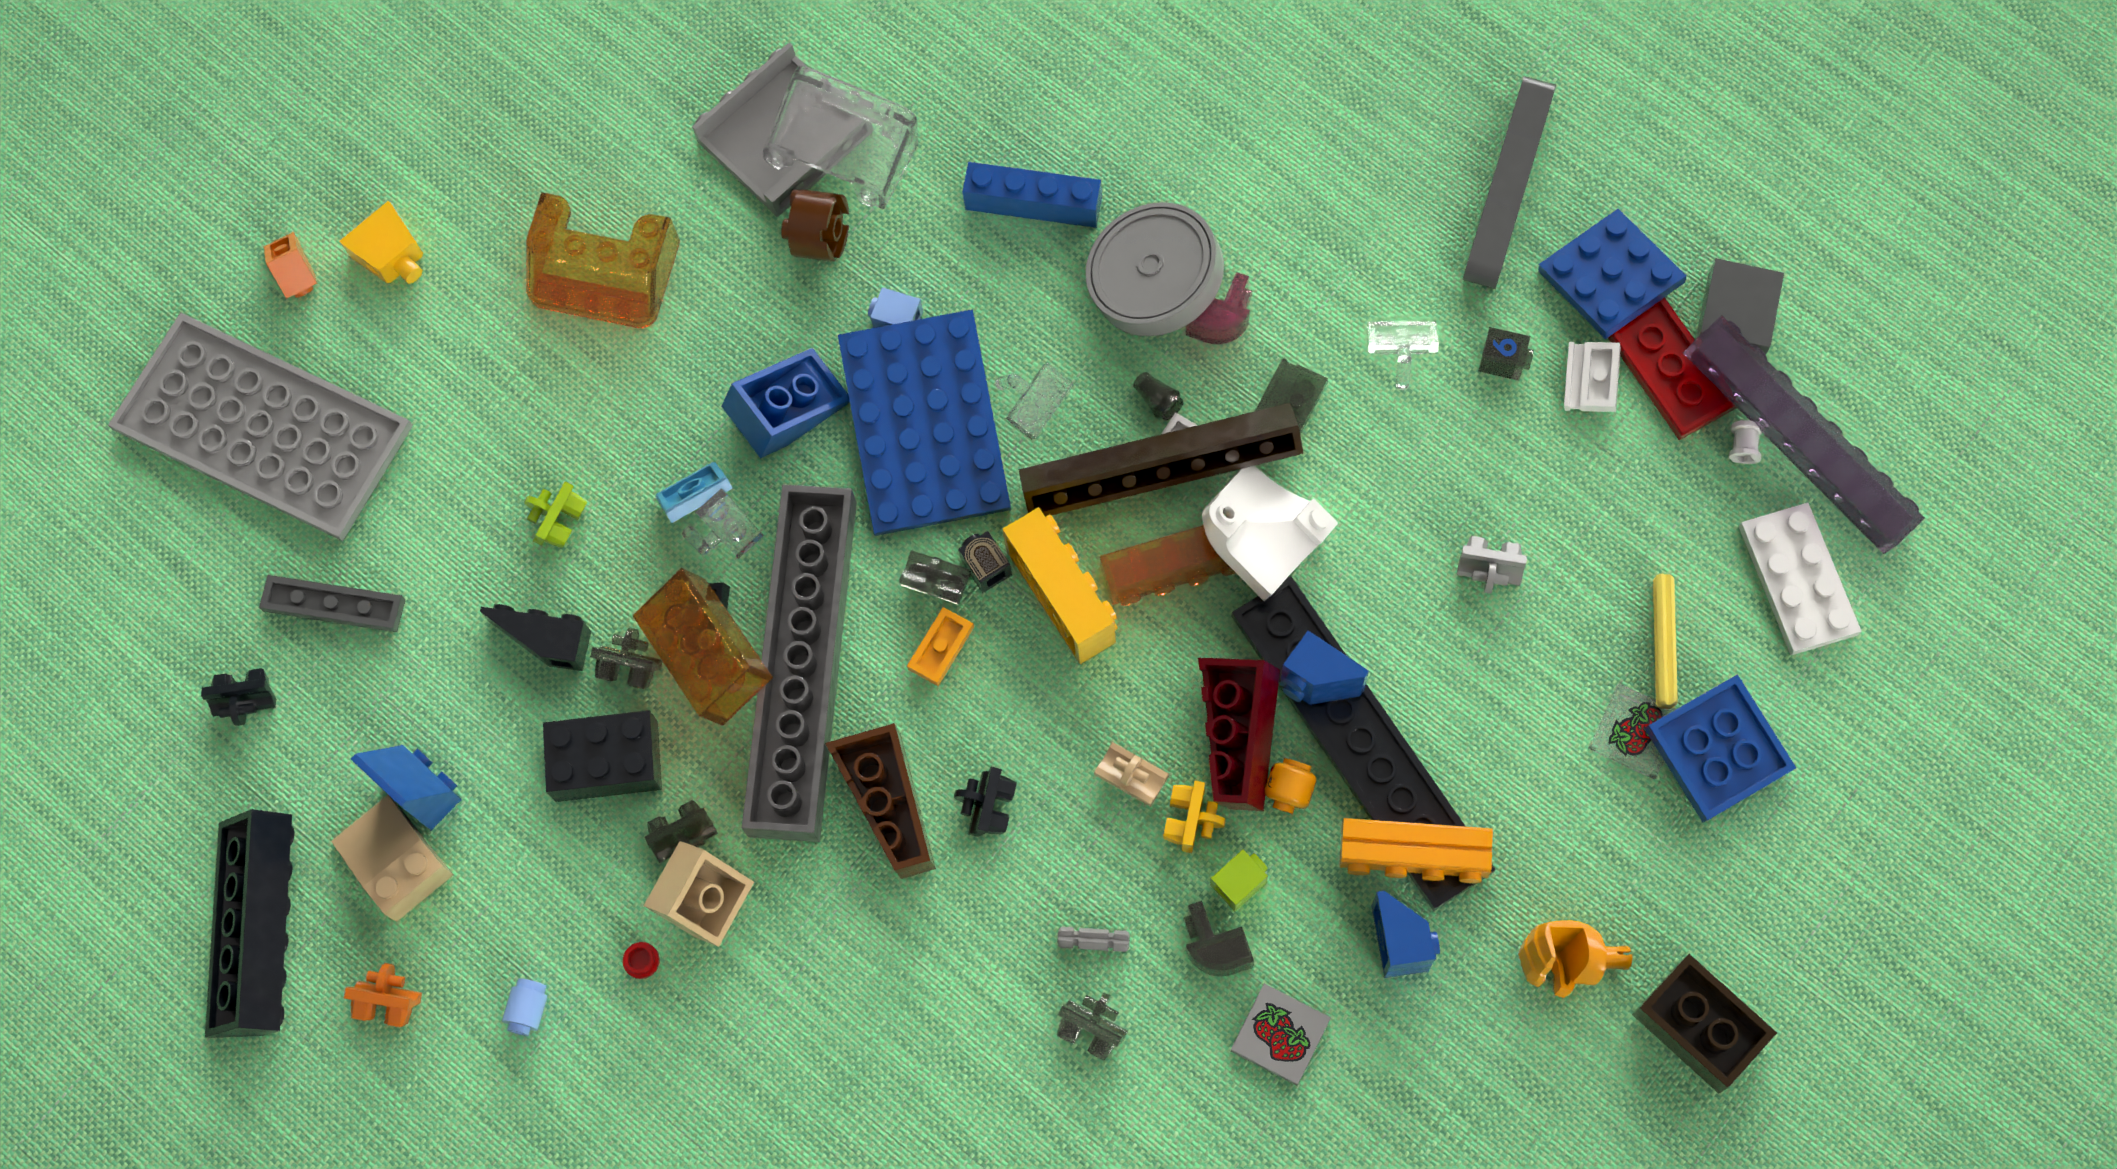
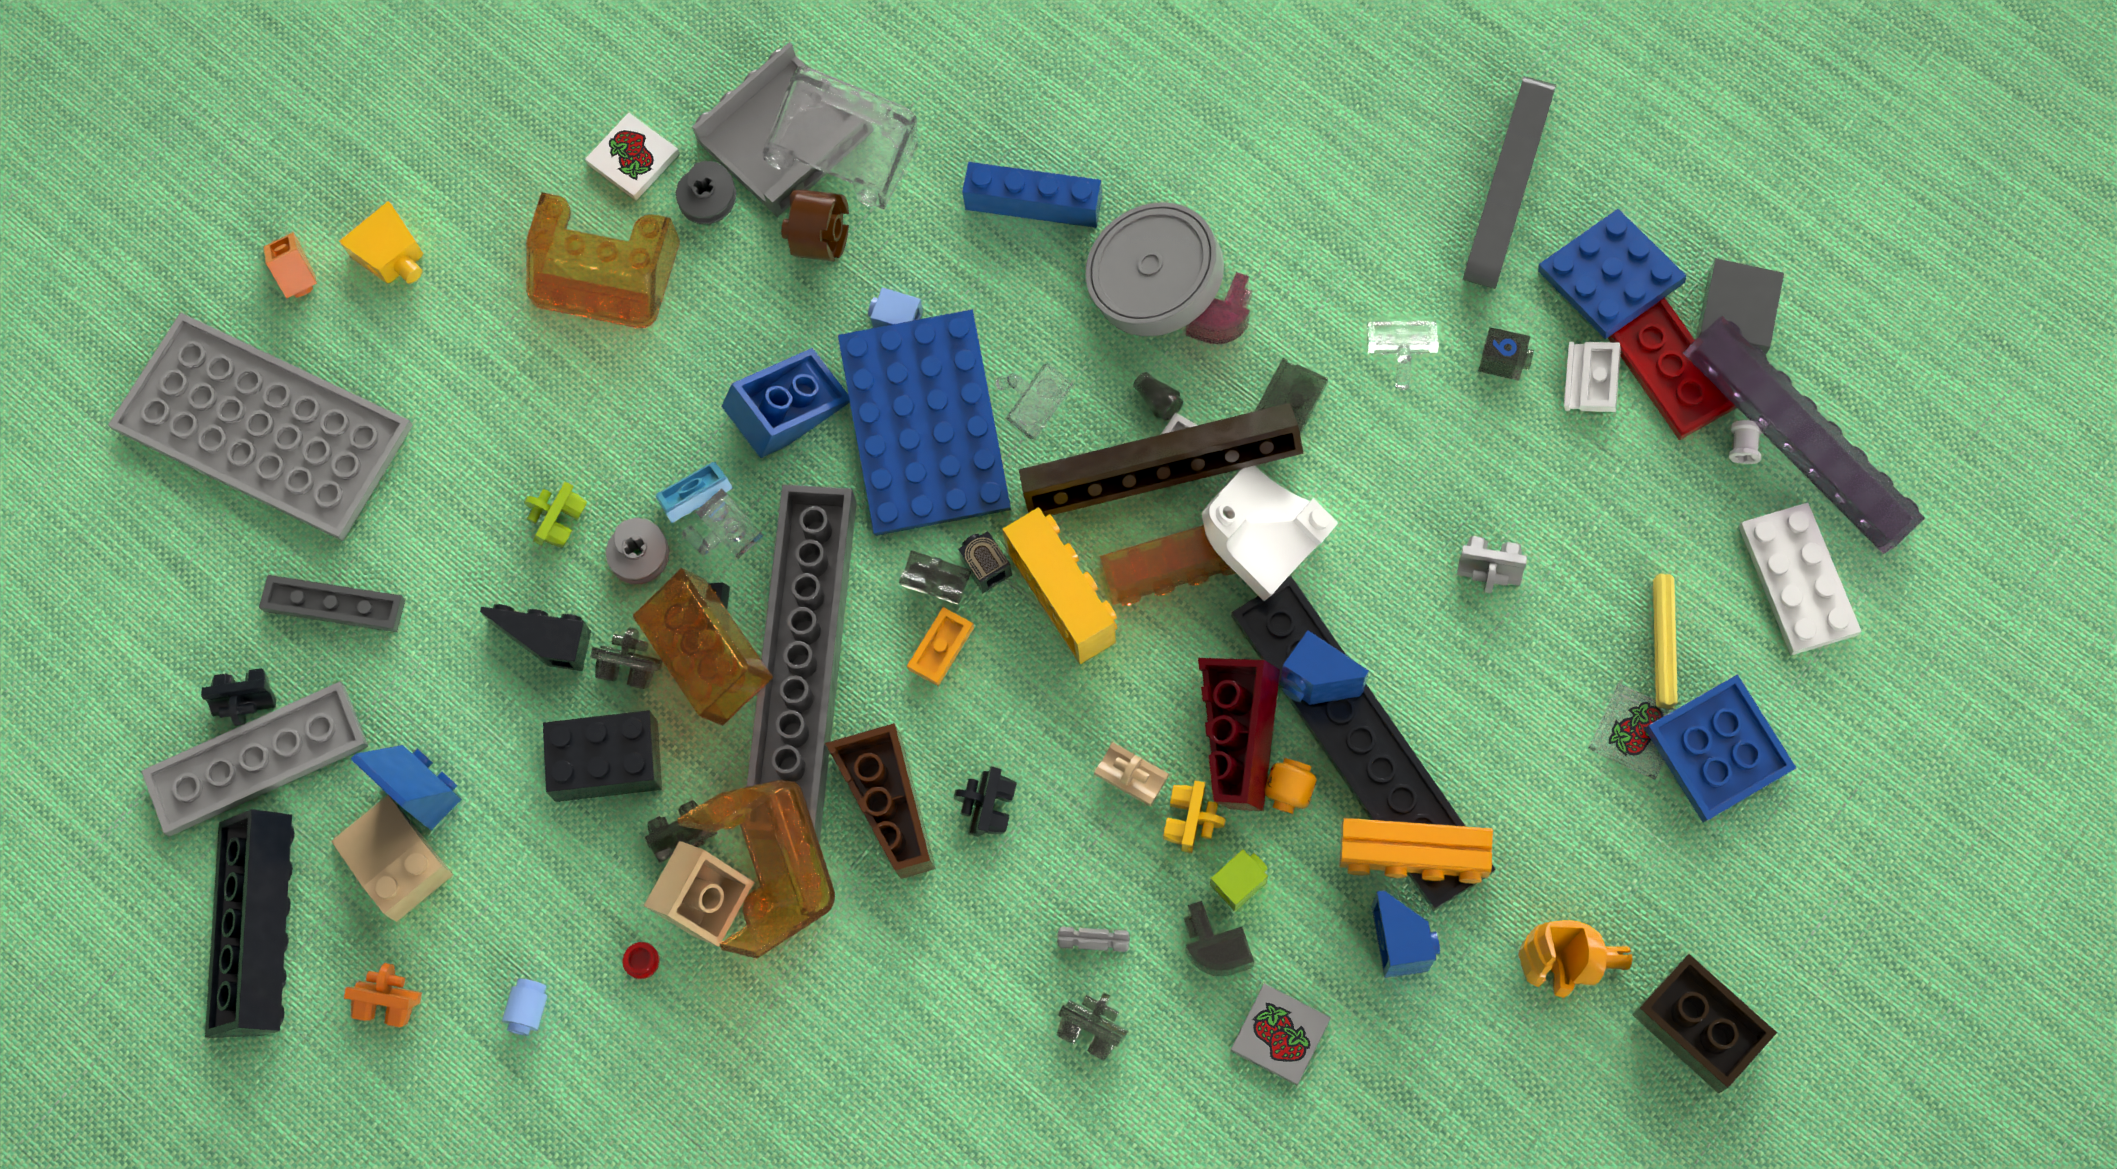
(254, 759): none -> light grey plate
(632, 156): none -> white tile
(640, 535): none -> light grey piece
(706, 193): none -> dark grey piece
(785, 856): none -> clear orange windscreen

